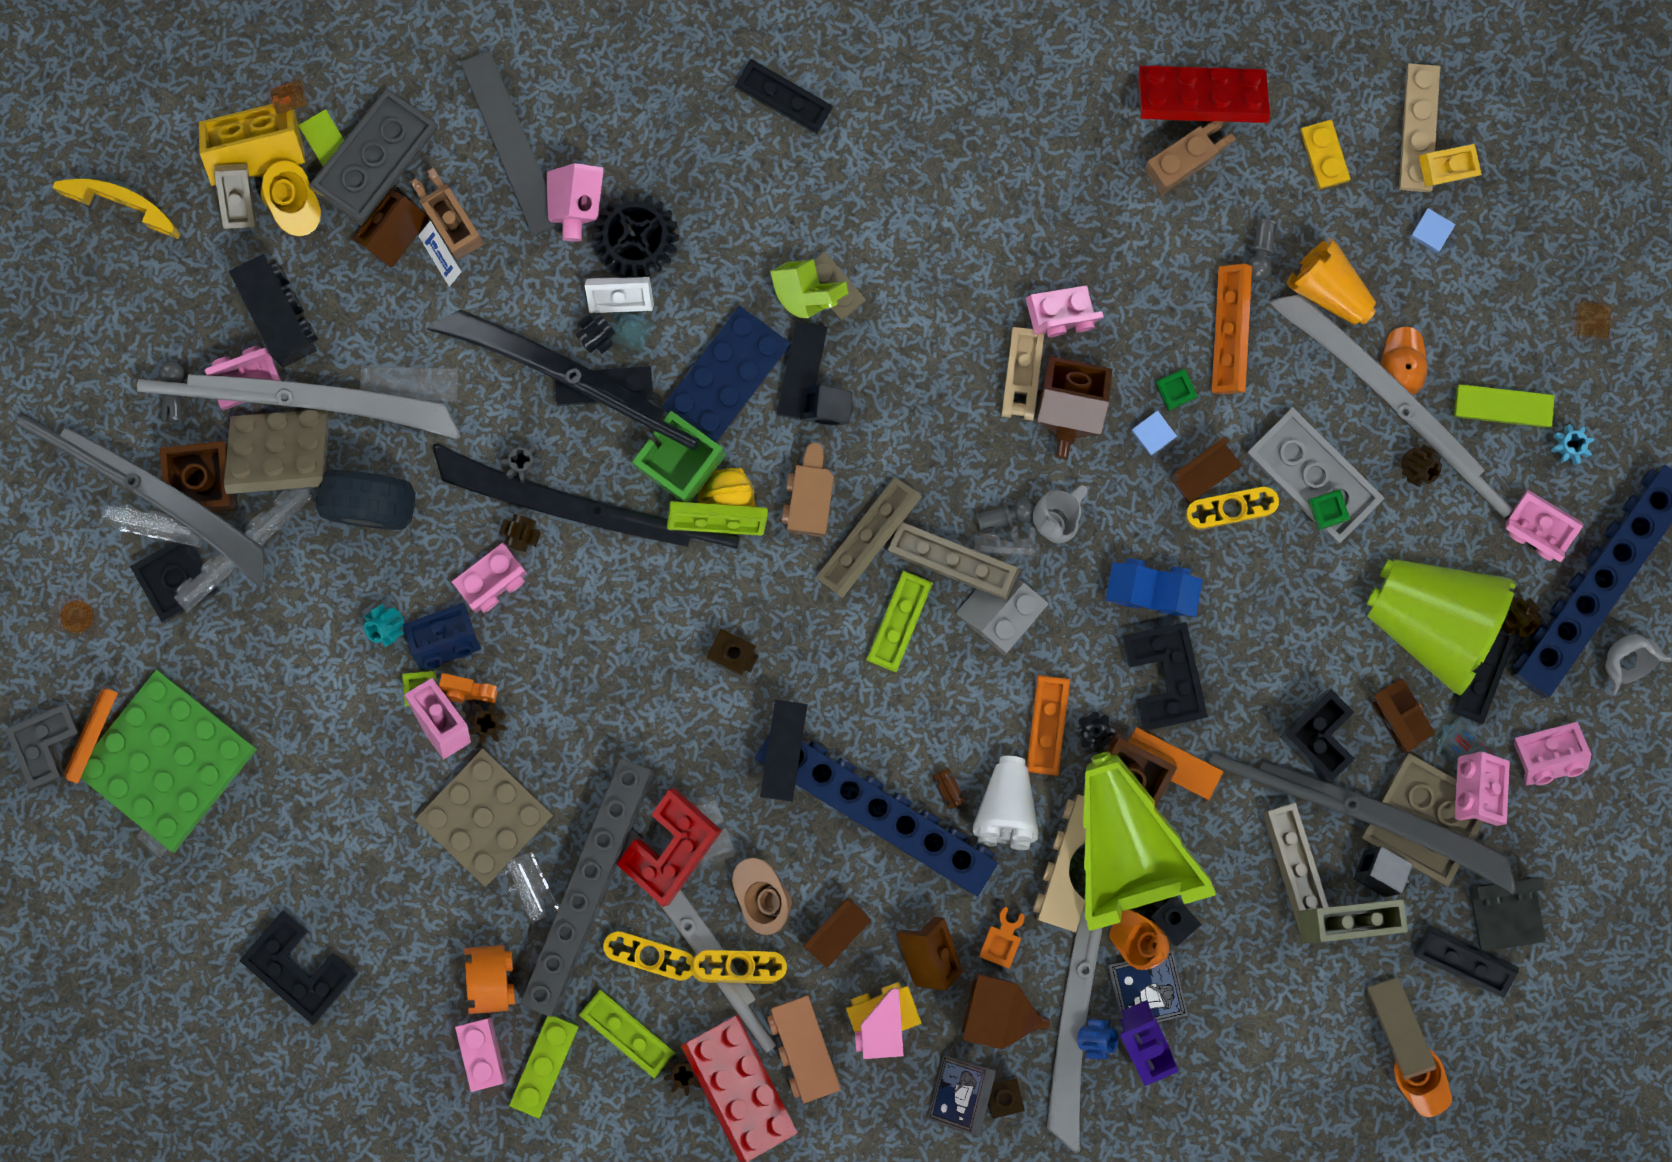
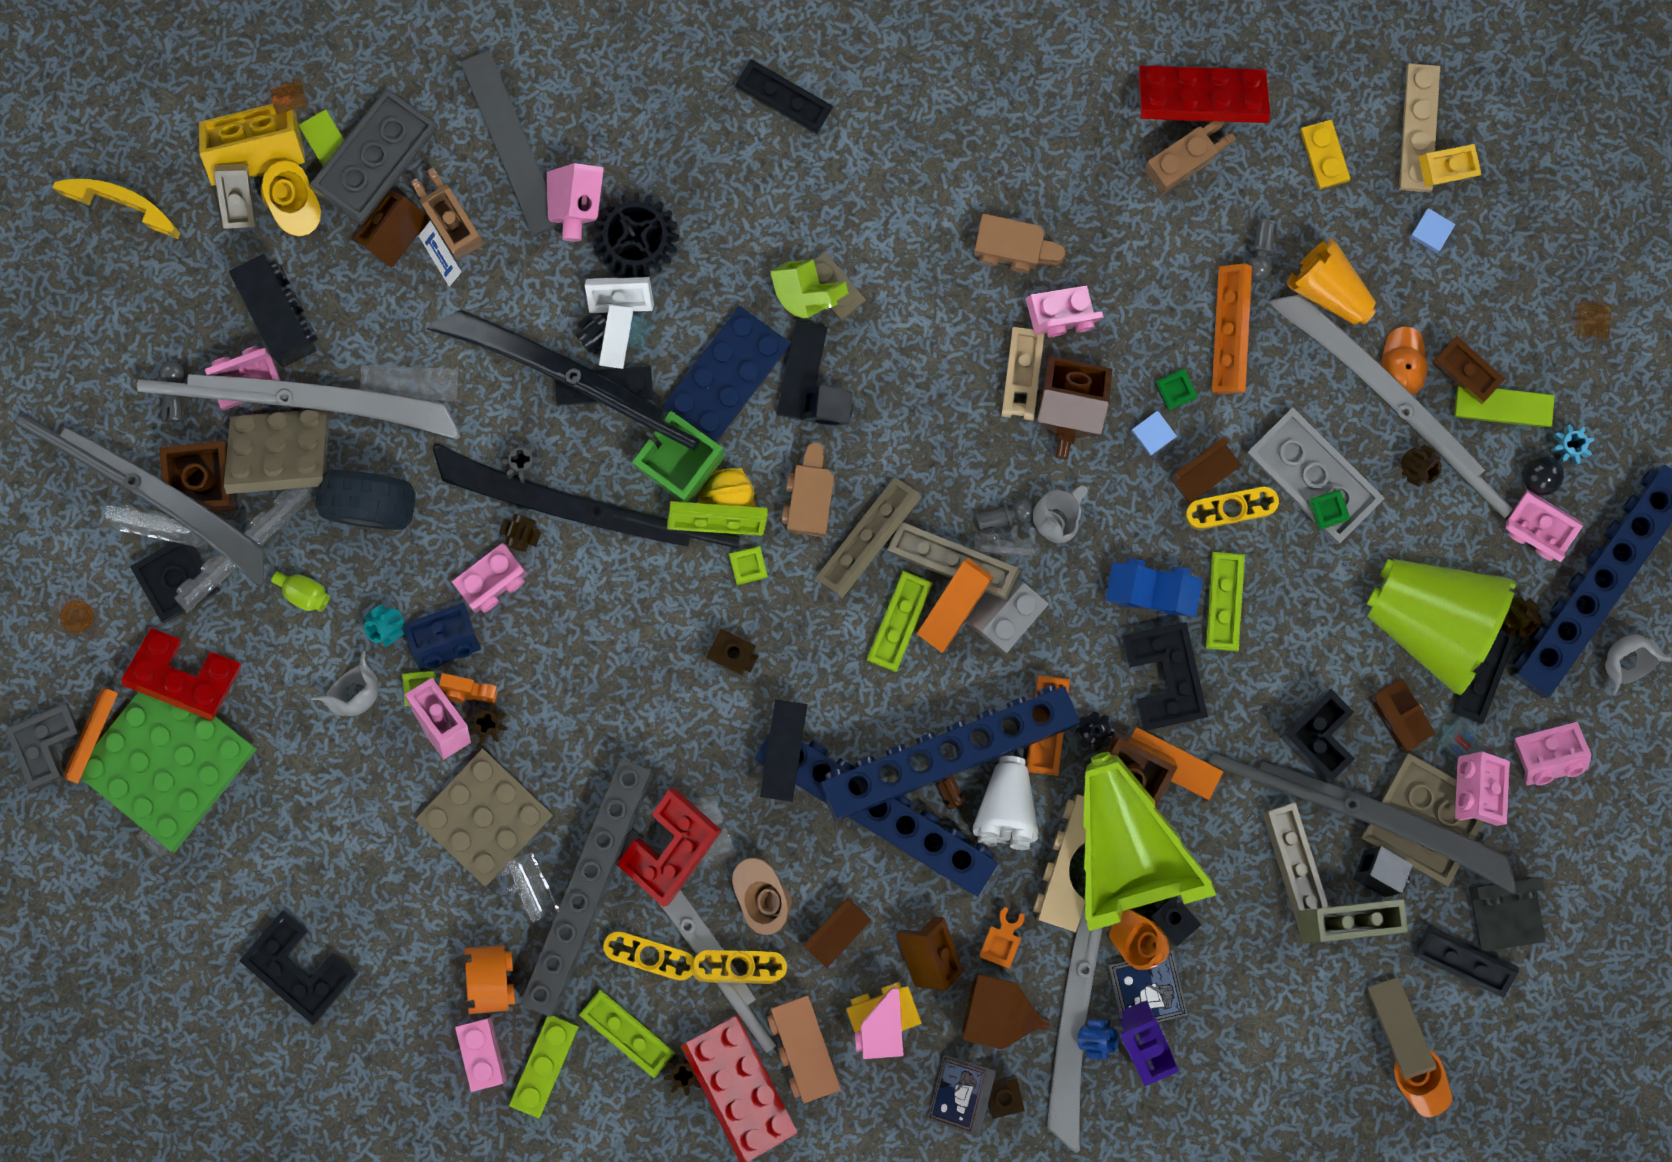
(154, 677): none -> red plate
(302, 591): none -> lime plant
(337, 694): none -> light grey hair
(616, 336): none -> white sticker
(748, 565): none -> lime tile
(955, 605): none -> orange tile
(1015, 244): none -> medium nougat hinge
(1060, 718): none -> dark blue brick
(1225, 601): none -> lime tile
(1468, 370): none -> reddish brown panel
(1543, 475): none -> black piece

